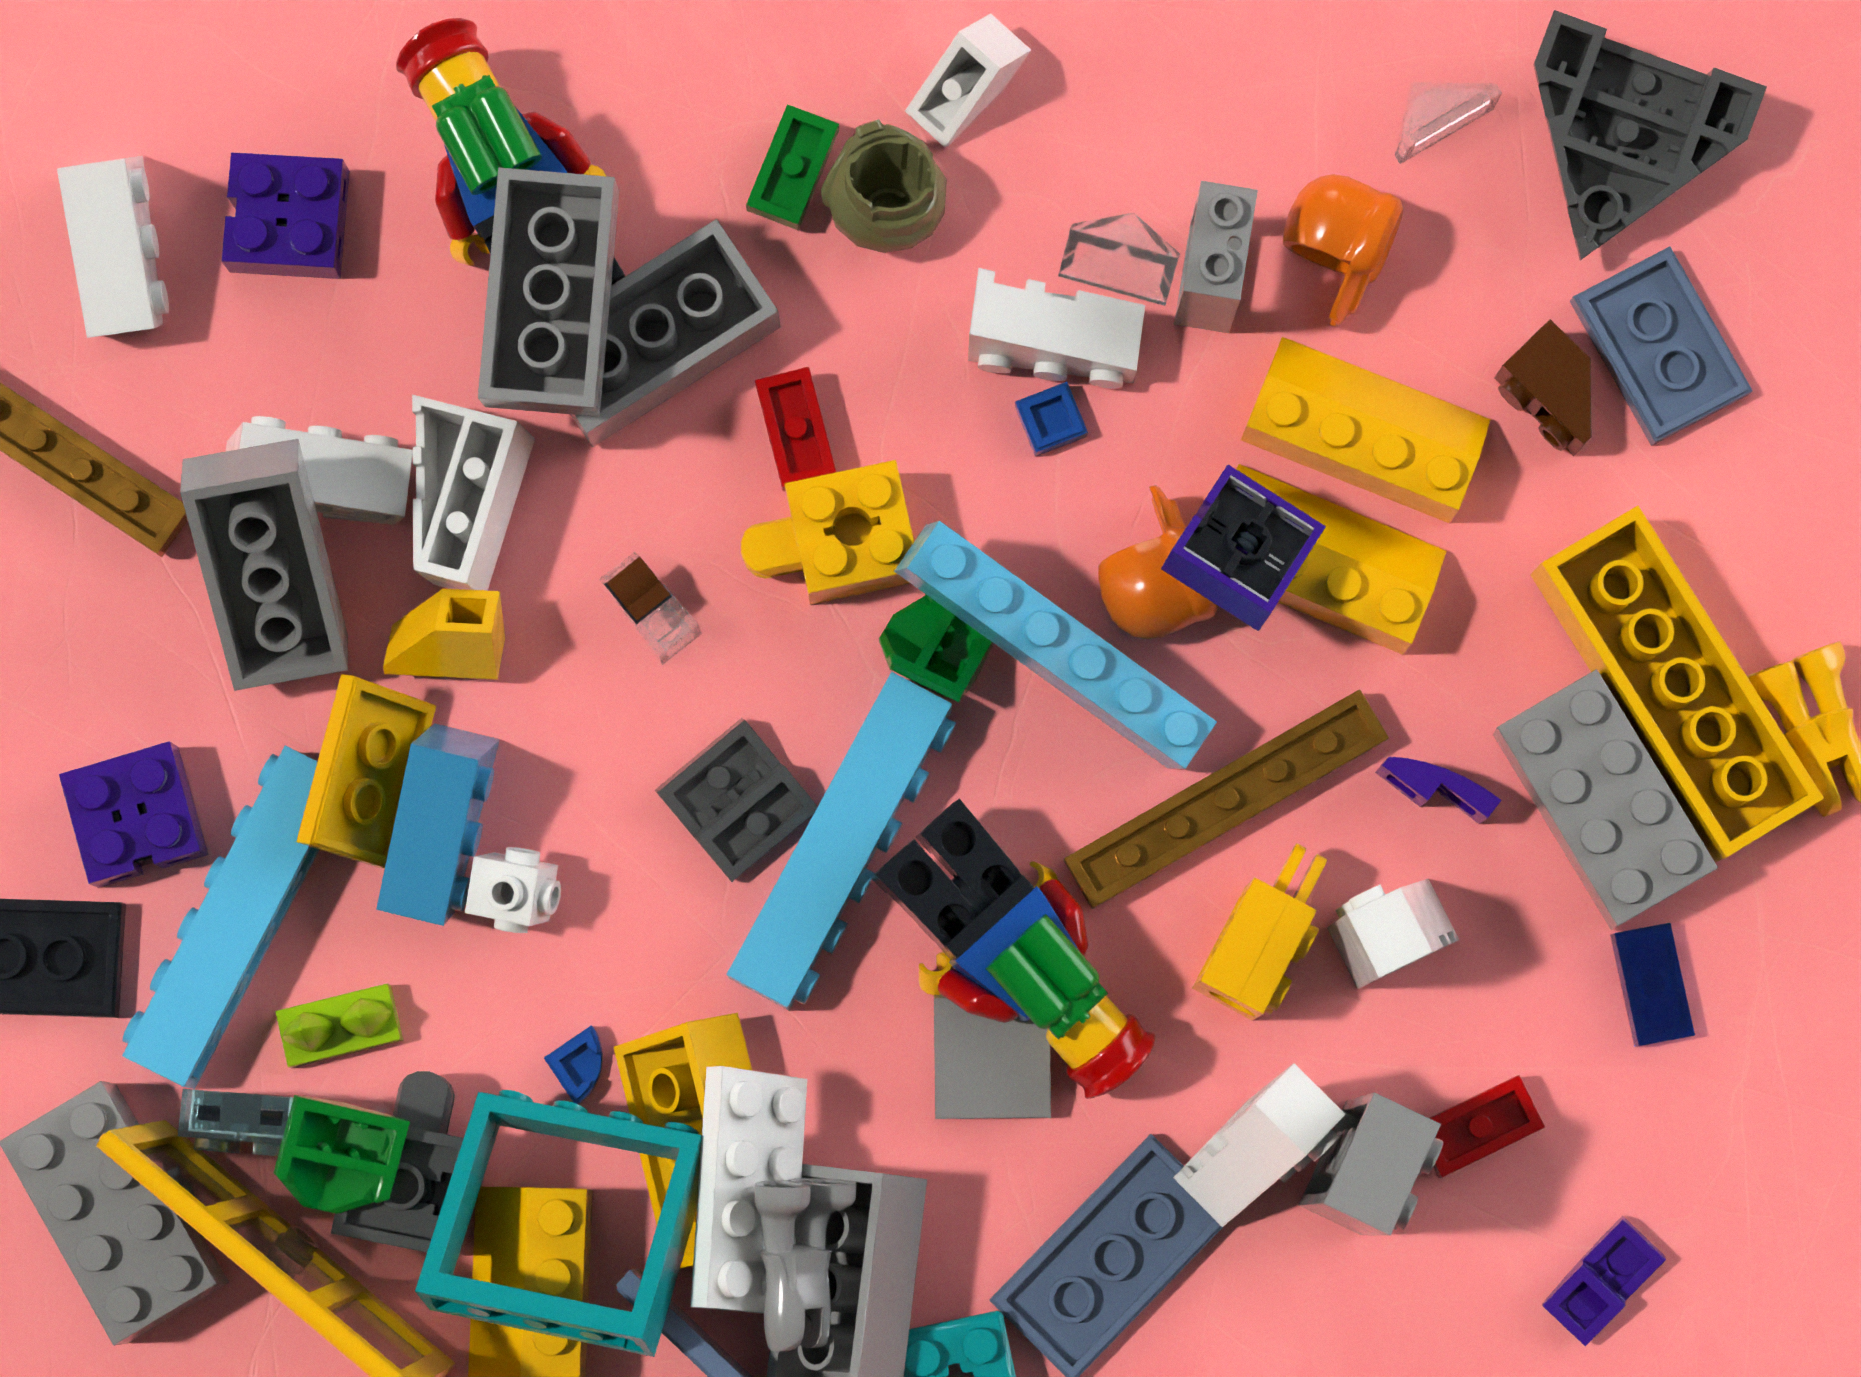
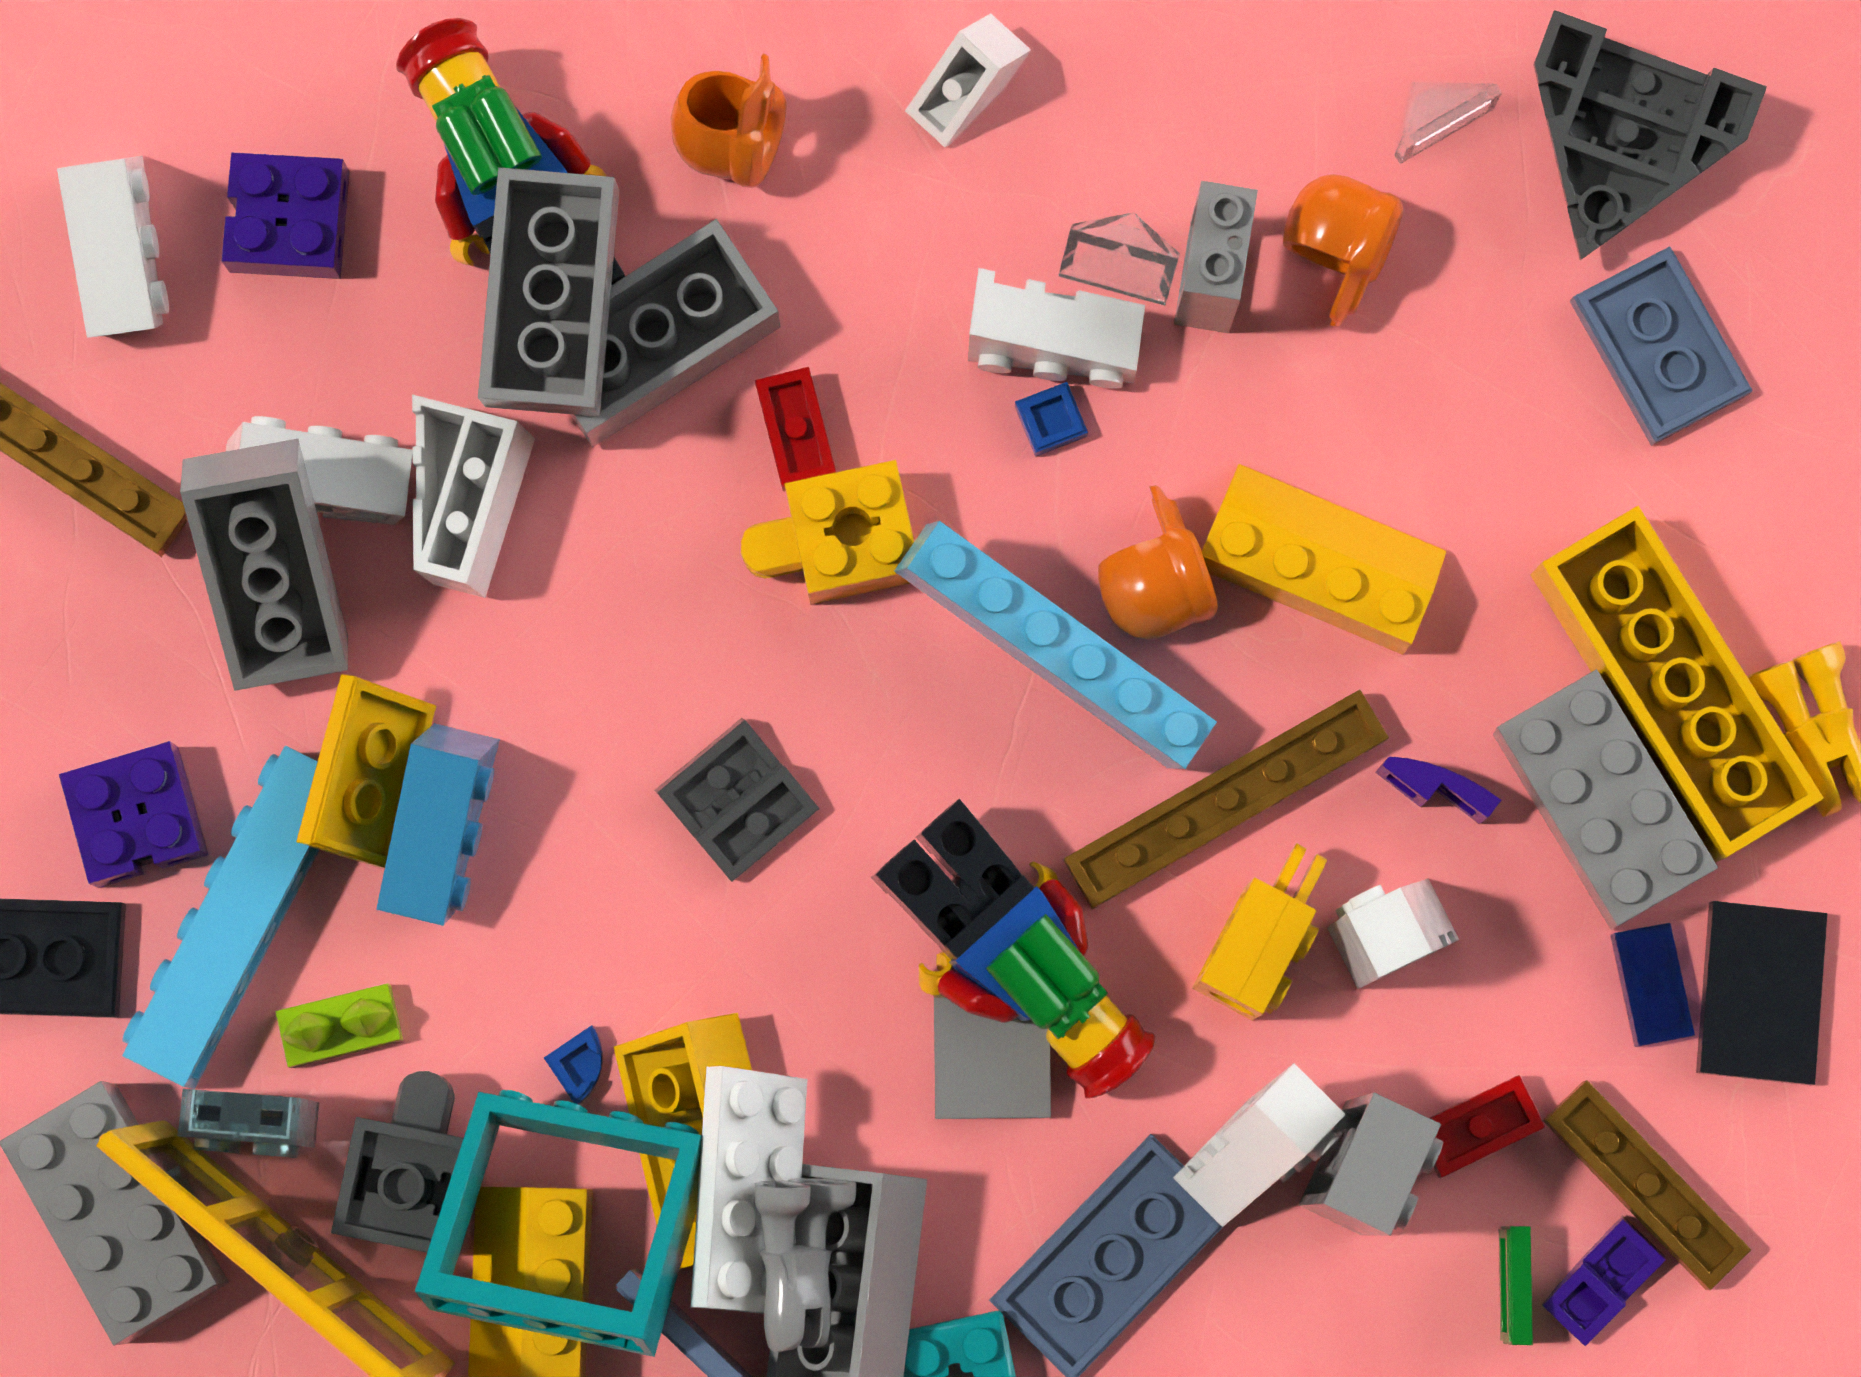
(339, 1154): green slope -> none
(449, 636): yellow slope -> none
(513, 889): white brick -> none
(650, 607): leg -> none
(729, 124): none -> orange piece
(792, 167): green plate -> none
(840, 842): medium azure brick -> none
(885, 165): olive helmet -> none
(934, 648): green slope -> none
(1243, 547): piece -> none
(1367, 430): yellow slope -> none
(1515, 1285): none -> green tile
(1553, 384): reddish brown slope -> none
(1647, 1185): none -> pearl gold plate
(1761, 993): none -> black tile

